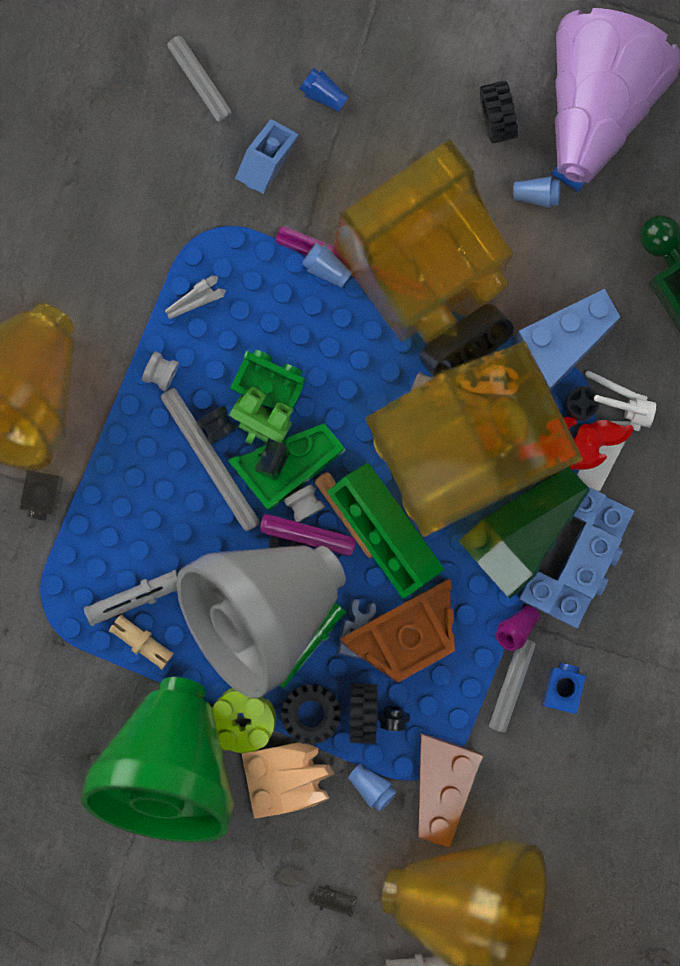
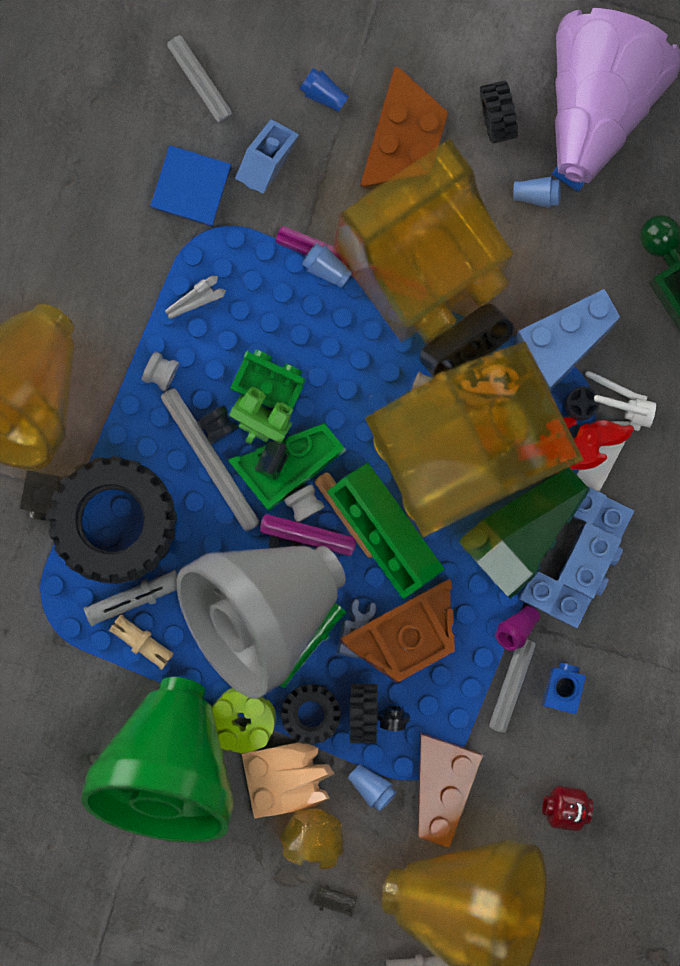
(80, 488): none -> black tyre
(191, 186): none -> blue tile
(313, 837): none -> clear yellow cone
(406, 130): none -> dark orange wing
(567, 808): none -> dark red head

